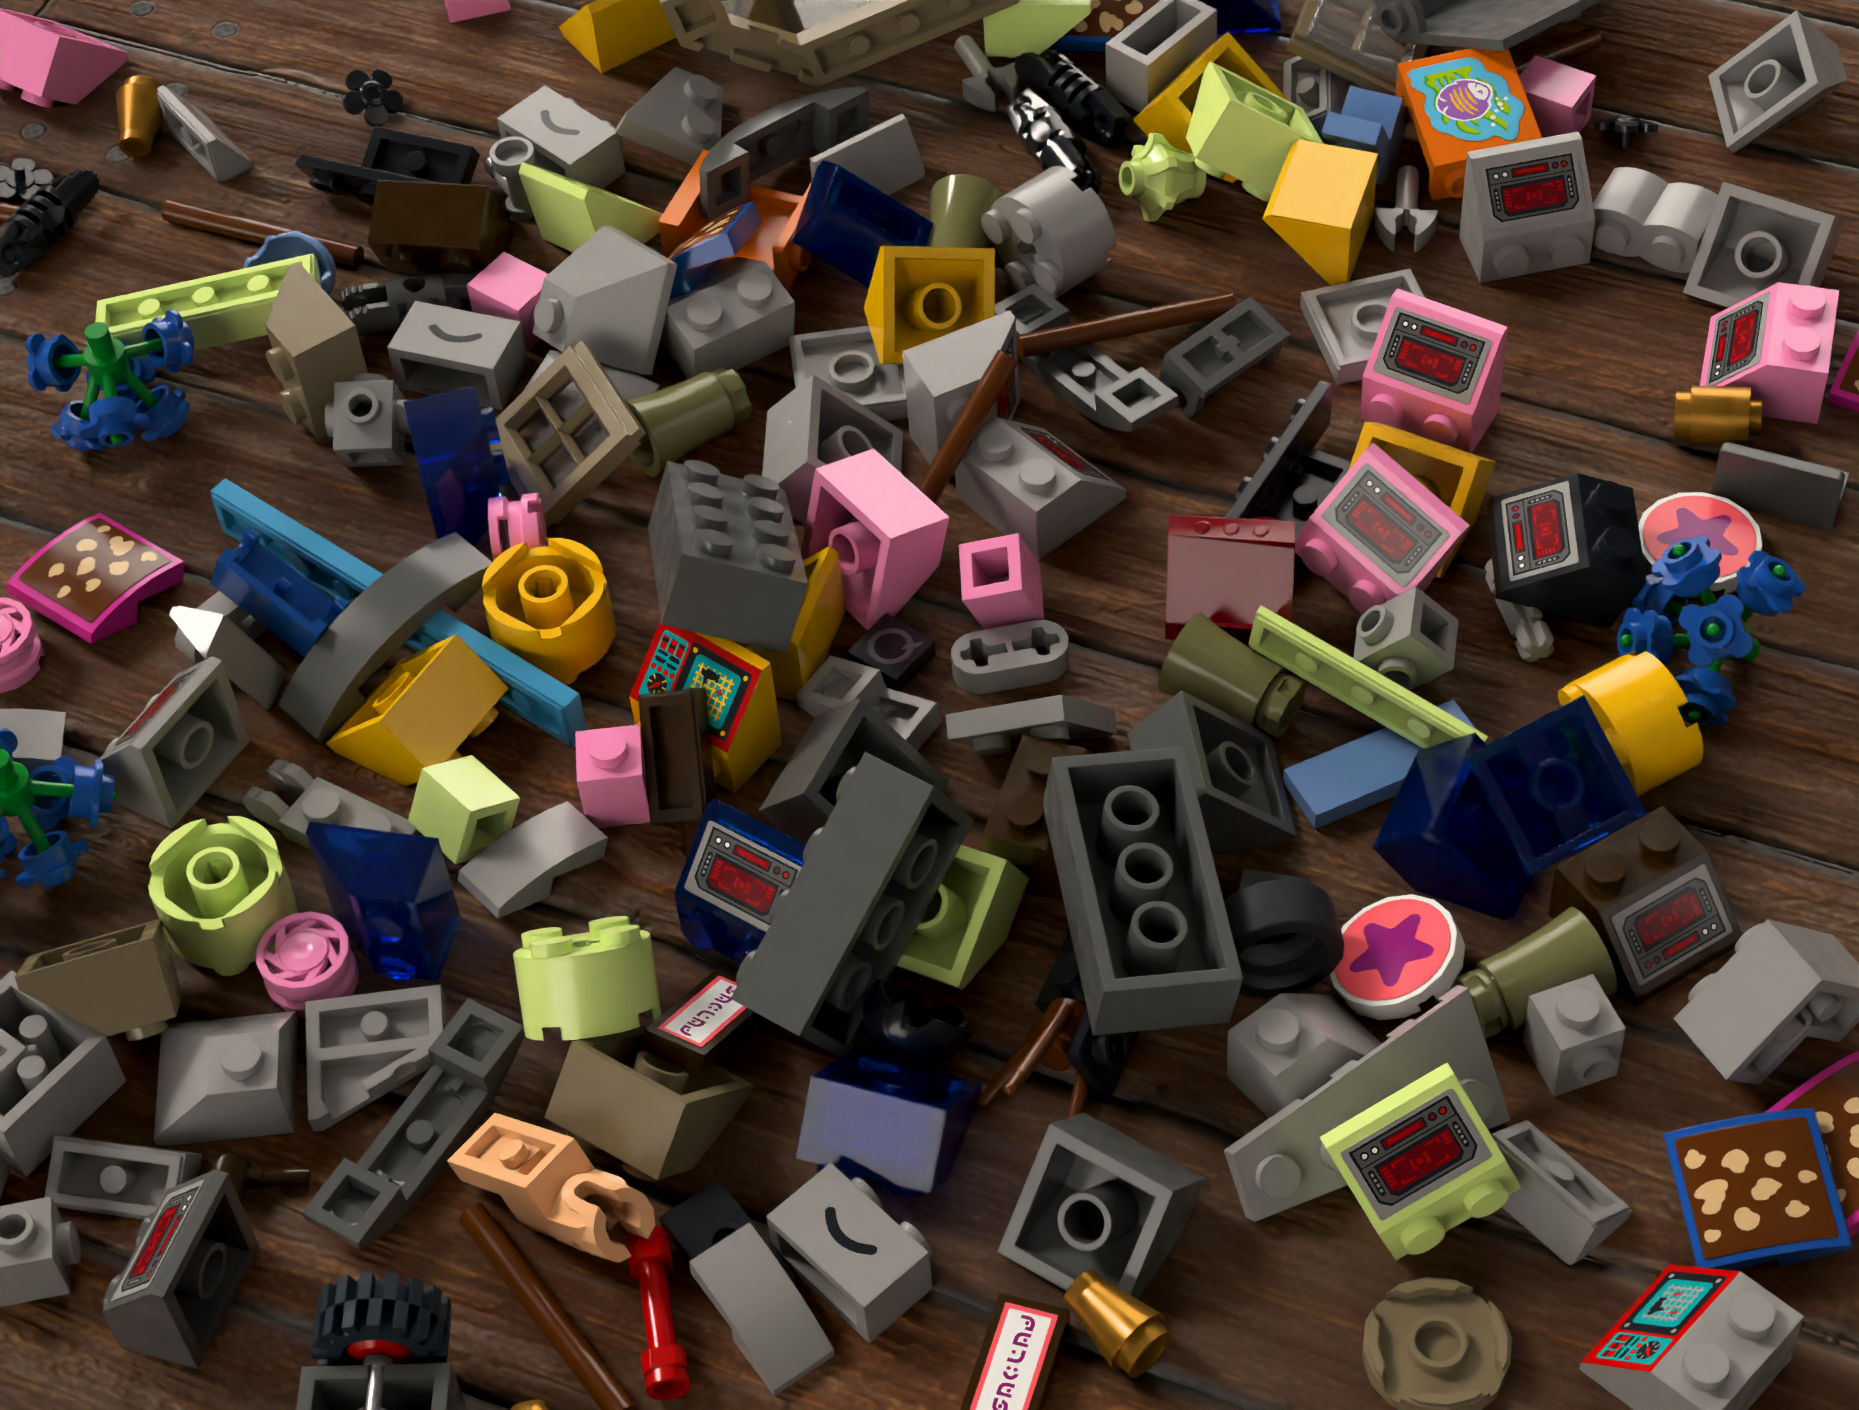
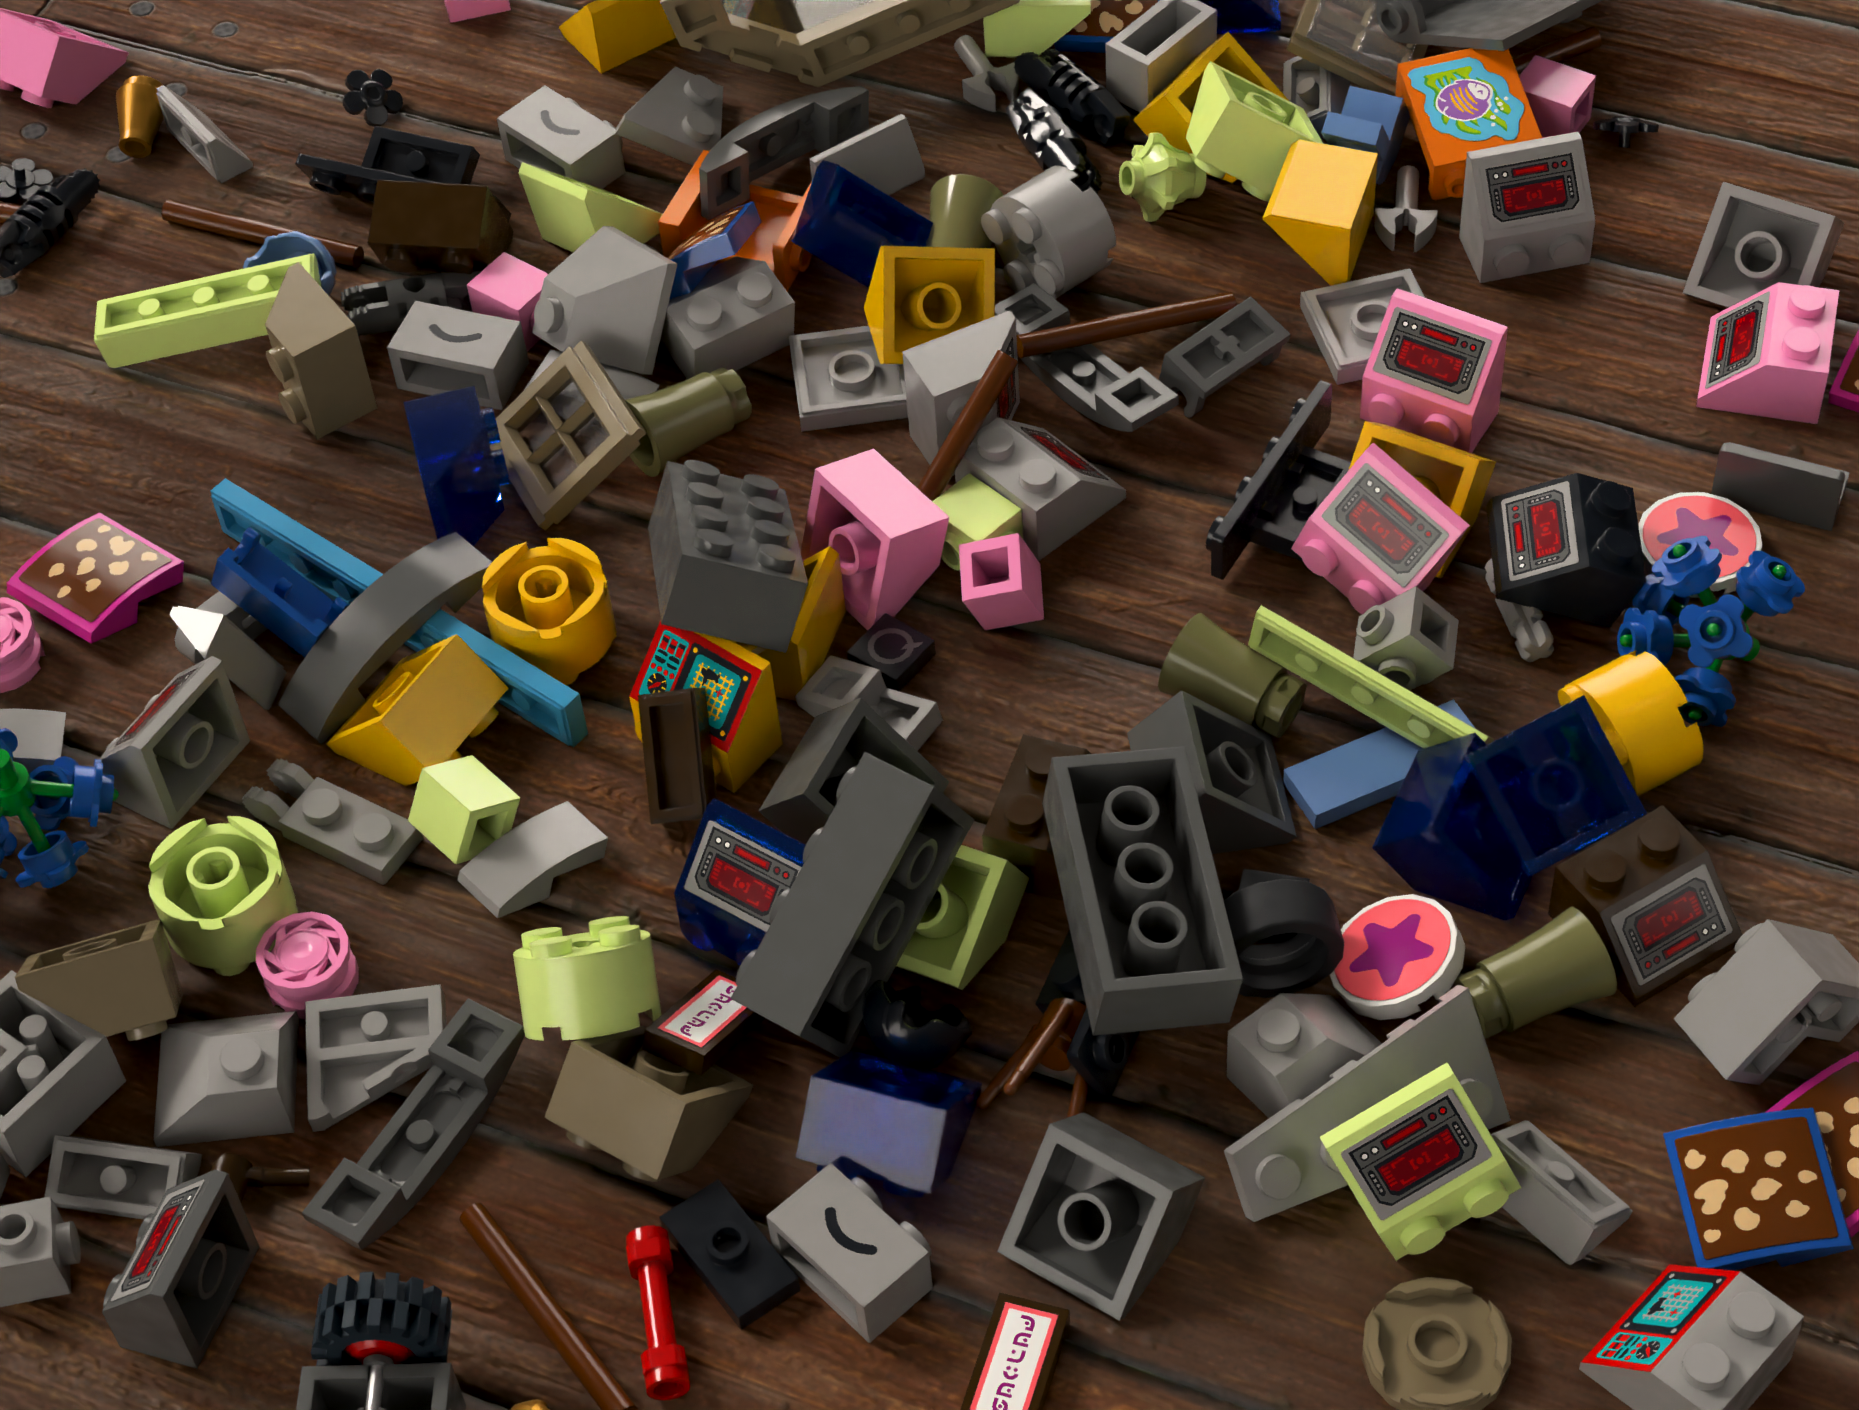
(121, 375): blue plant -> none
(367, 421): light grey brick -> none
(389, 896): clear blue slope -> none
(504, 165): light grey piece -> none
(524, 522): bright pink wheel -> none
(553, 1186): light nougat plate -> none
(612, 776): bright pink brick -> none
(762, 1308): light grey slope -> none
(818, 428): light grey slope -> none
(975, 515): none -> yellowish green brick
(1010, 656): light grey beam -> none
(1049, 718): light grey wing -> none
(1119, 1324): pearl gold cone -> none
(1228, 571): slope -> none
(1573, 1035): light grey brick -> none
(1651, 218): light grey brick -> none
(1717, 415): pearl gold brick -> none
(1775, 80): light grey slope -> none

